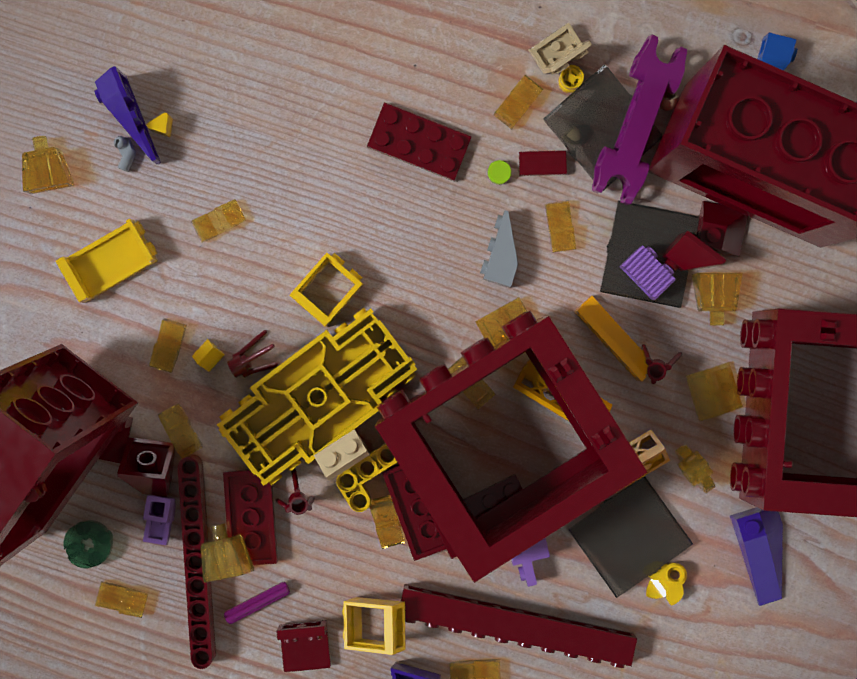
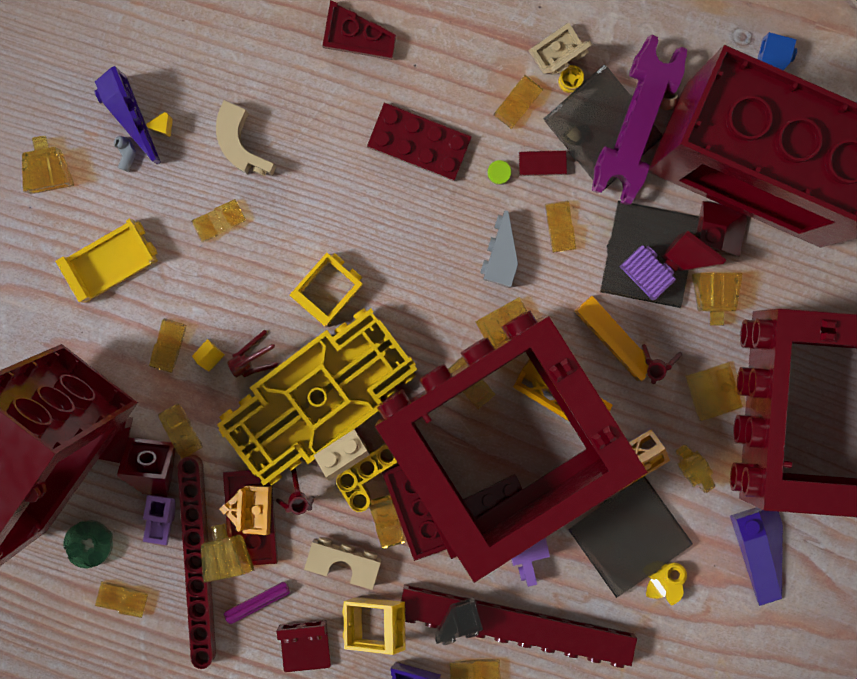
(228, 132): none -> tan arch
(250, 509): none -> light orange slope
(356, 35): none -> dark red wing
(363, 565): none -> tan arch
(459, 621): none -> clear smoke slope

